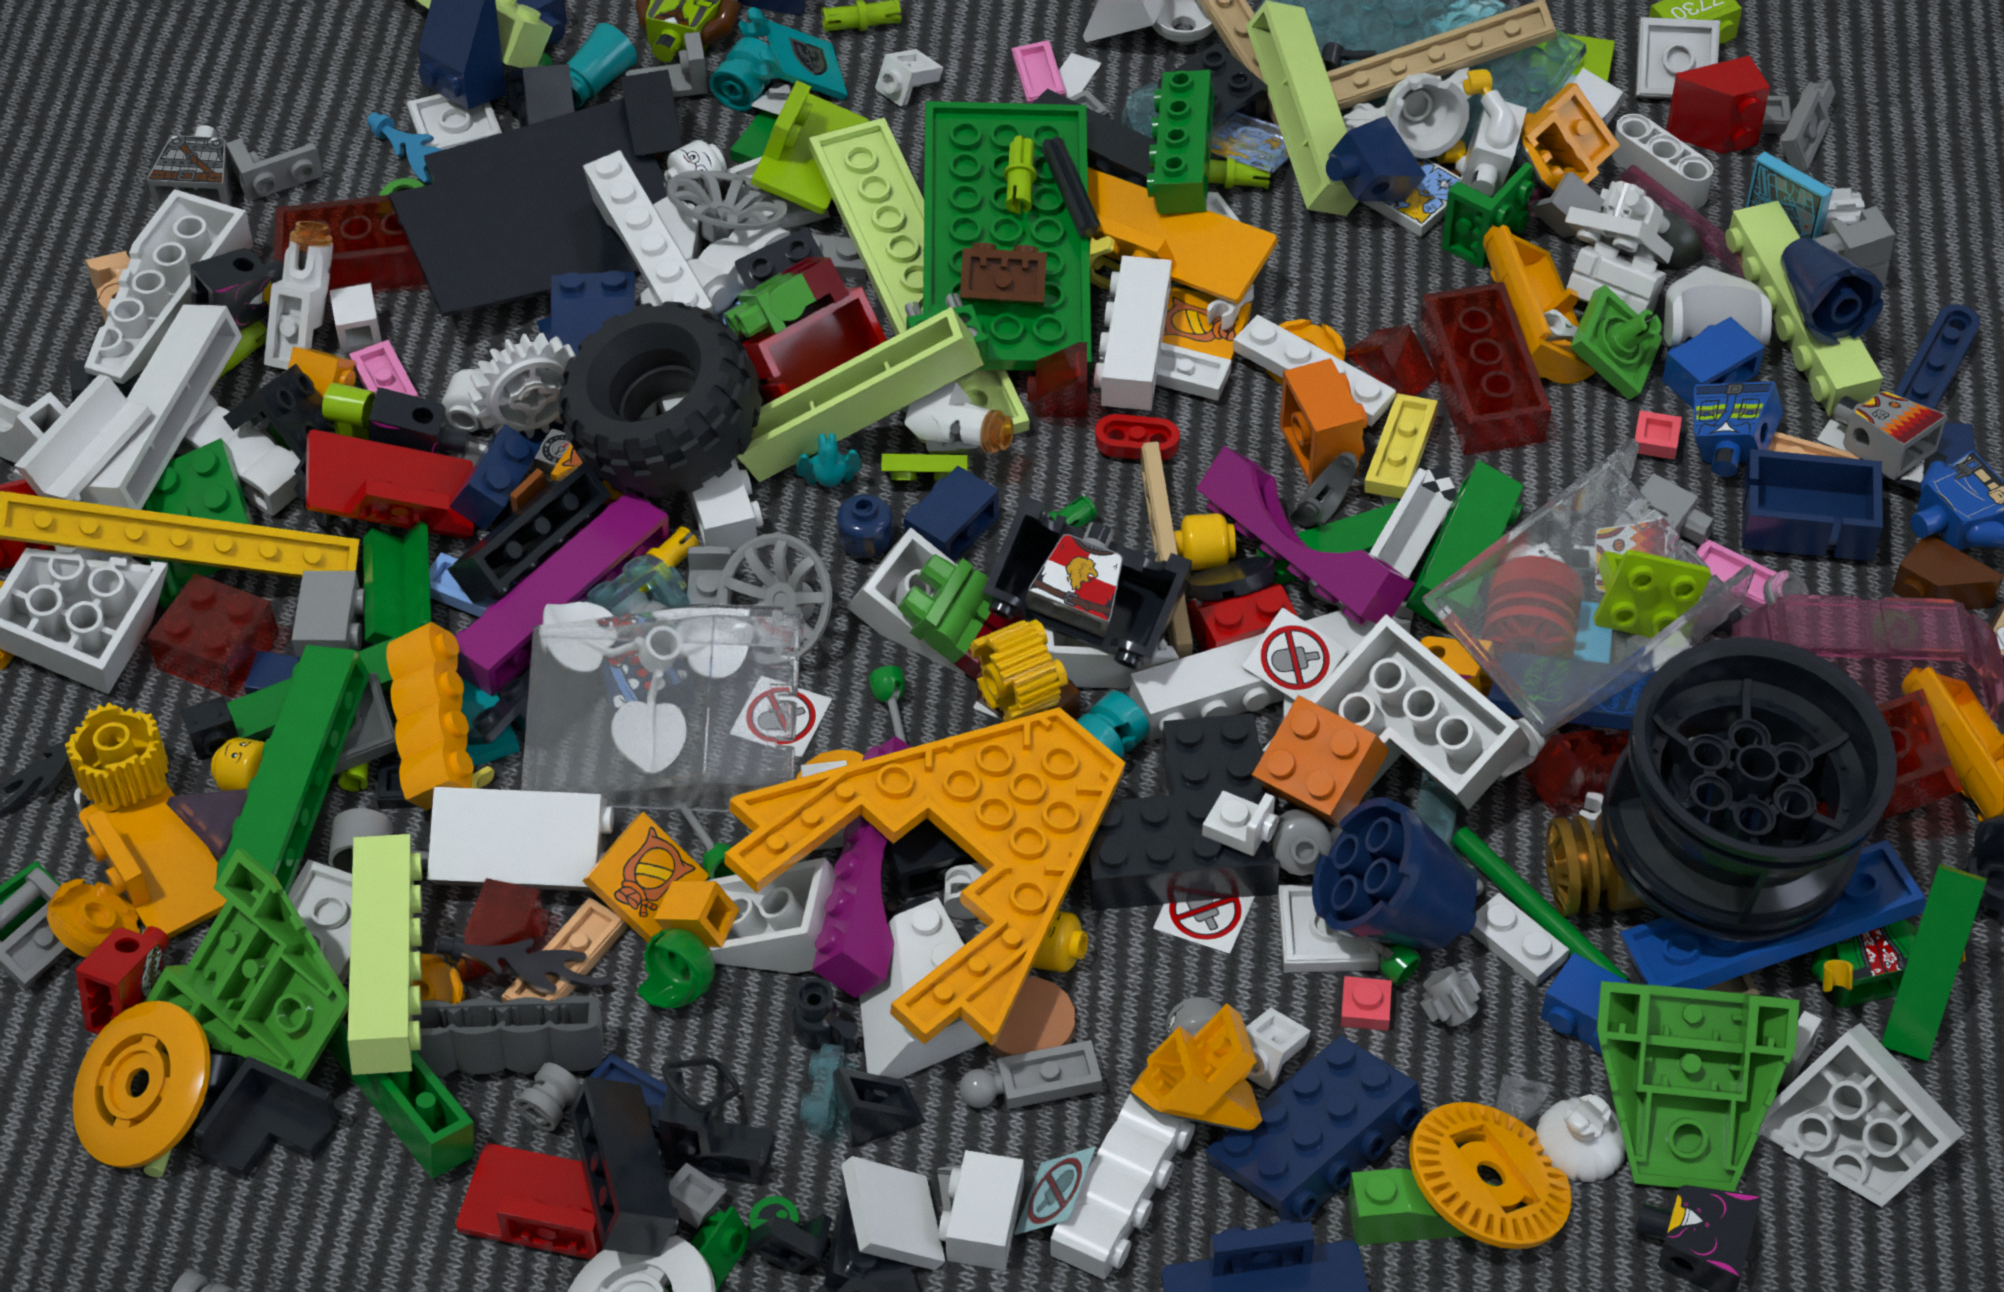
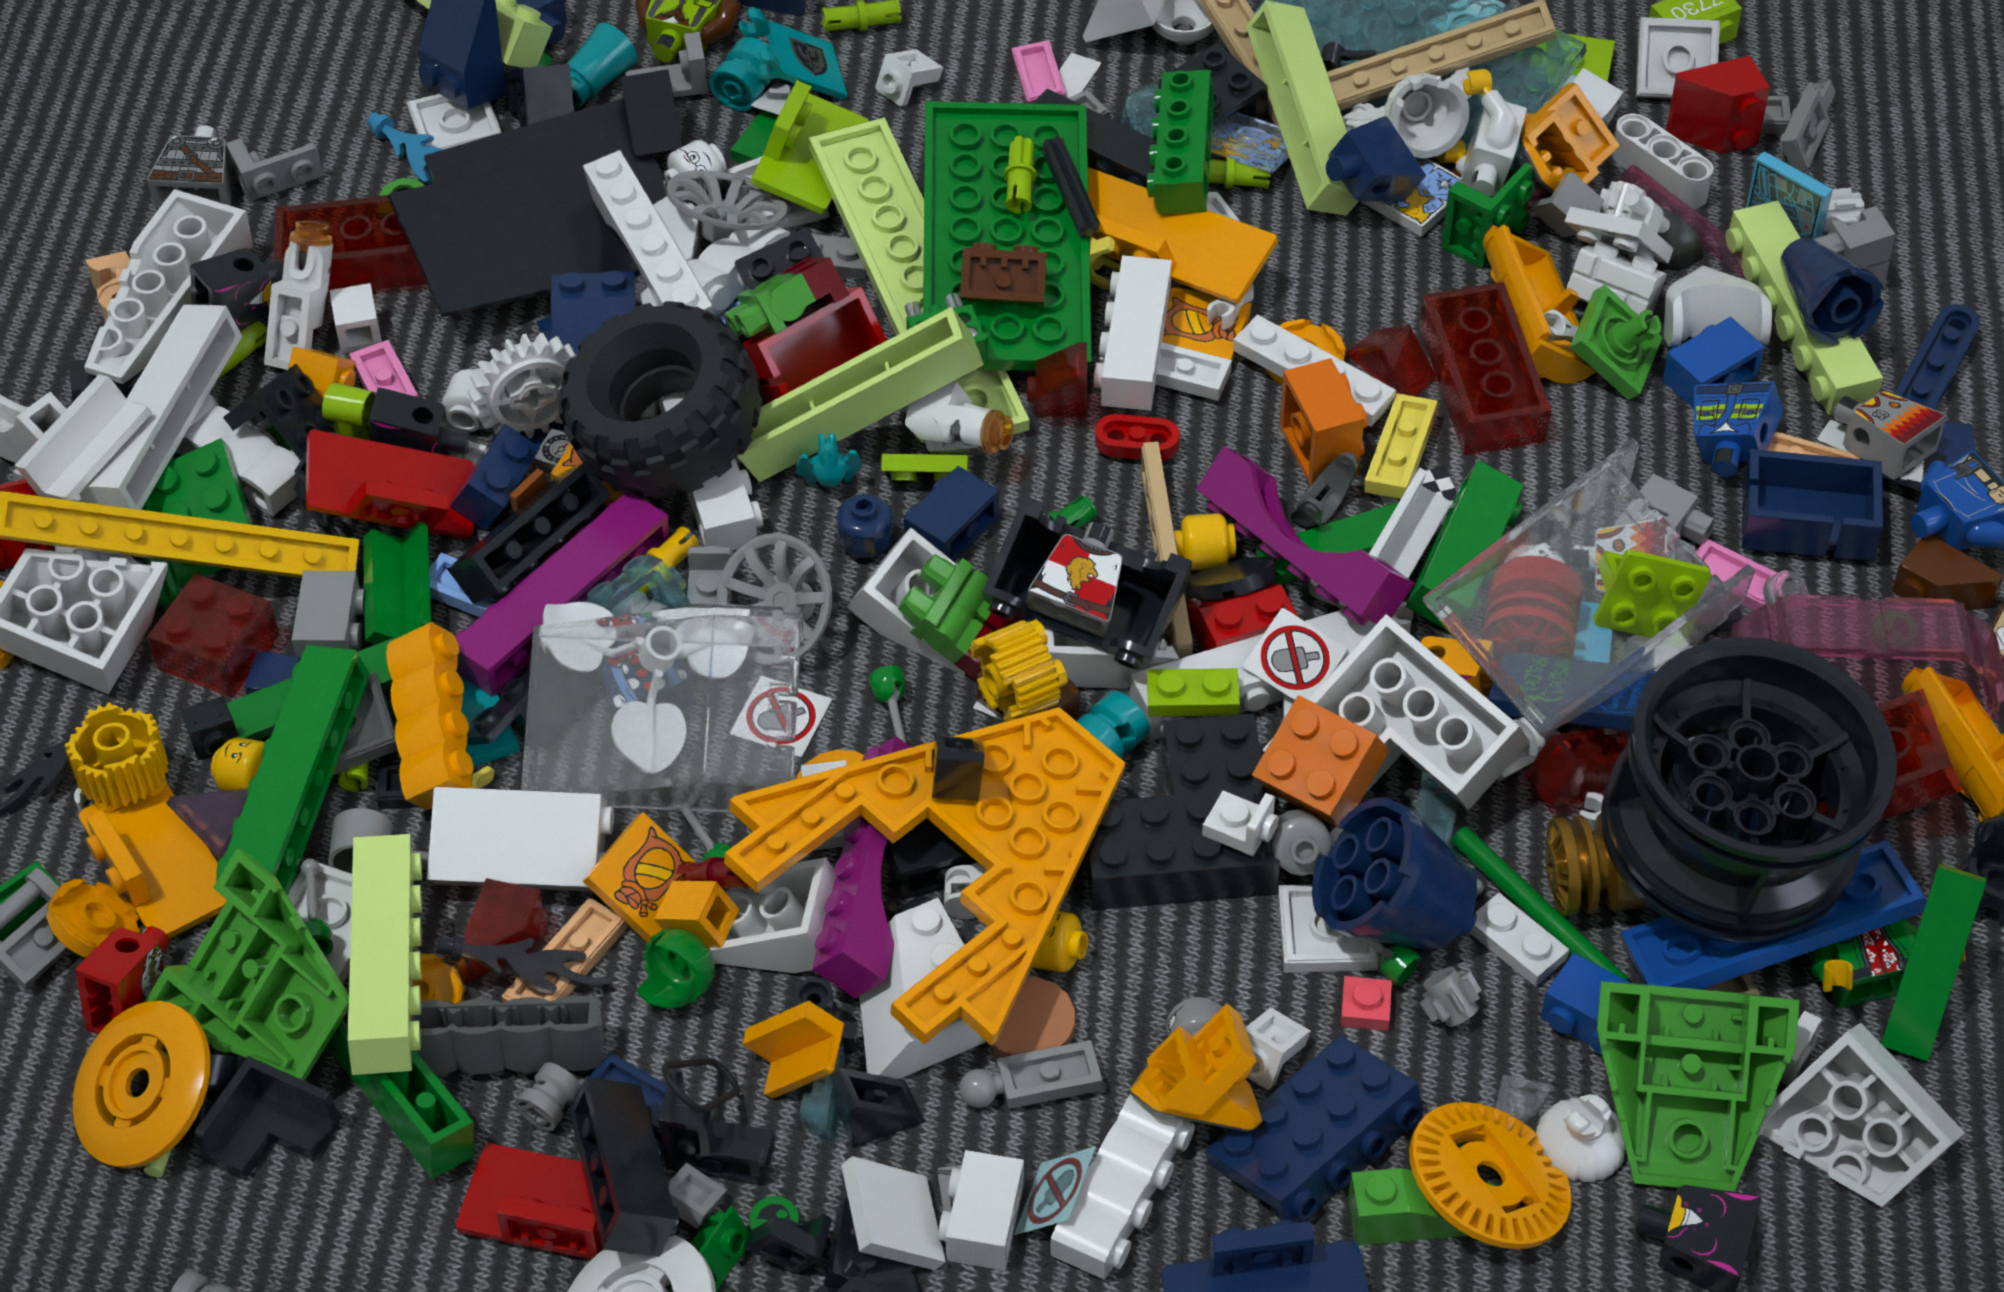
(316, 926): none -> hinge
(711, 870): none -> dark red pin
(797, 1044): none -> light orange panel
(957, 768): none -> black slope
(1193, 692): none -> lime plate
(1205, 922): sticker -> none
(1657, 434): coral plate -> none

